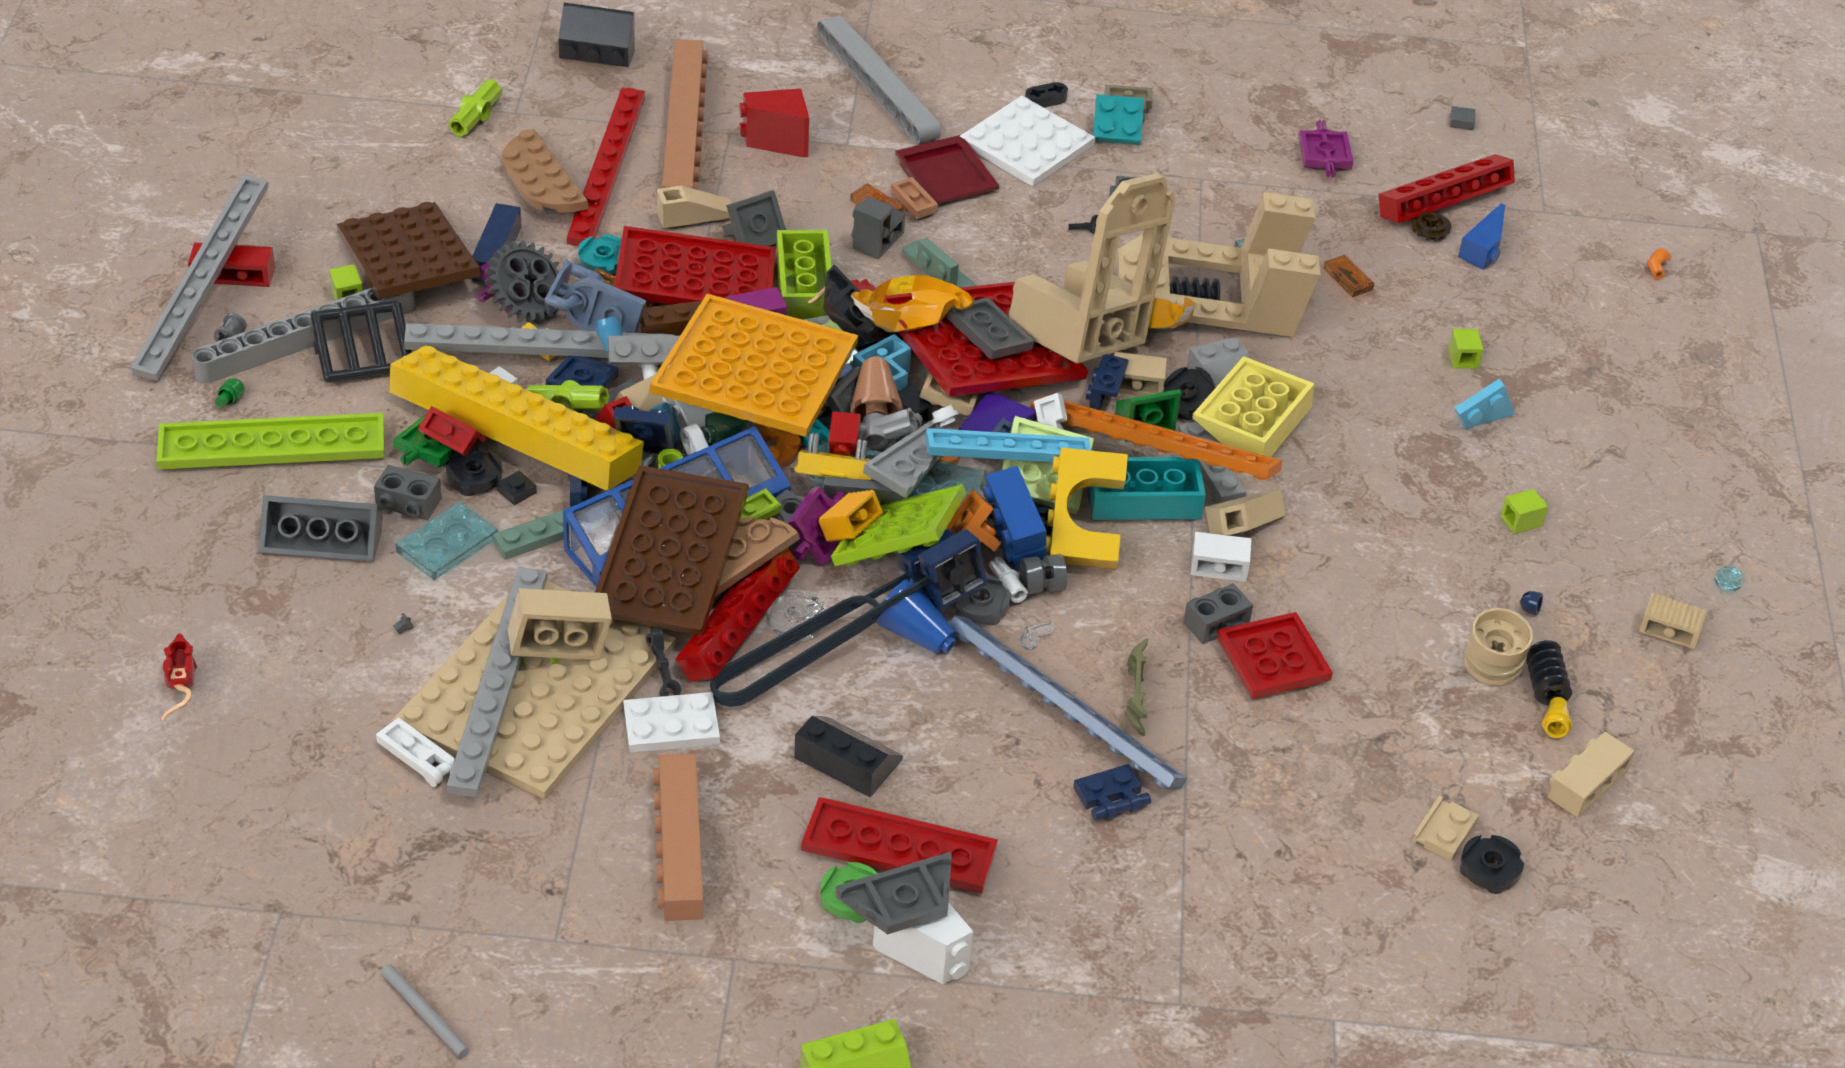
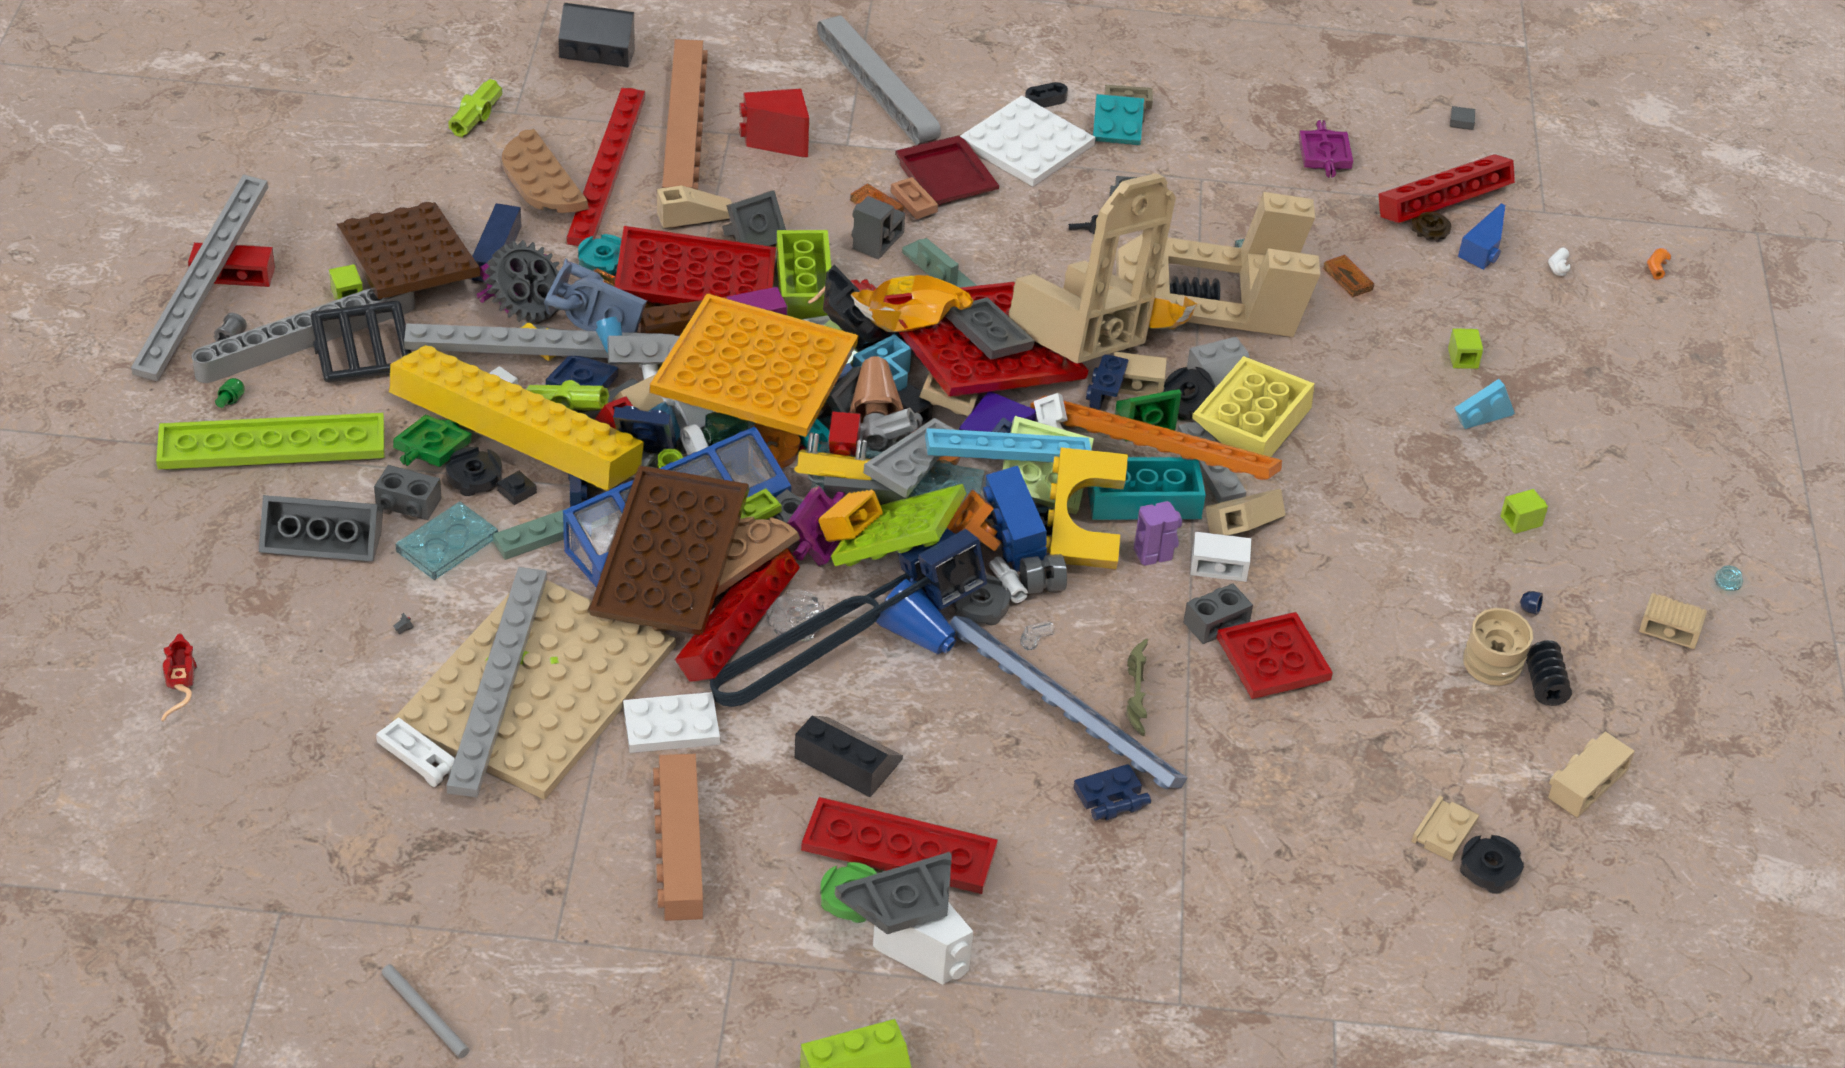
(449, 431): red panel -> none
(559, 624): tan brick -> none
(655, 642): black piece -> none
(944, 415): white plate -> none
(1157, 533): none -> medium lavender brick
(1557, 262): none -> white arm
(1557, 719): yellow cone -> none

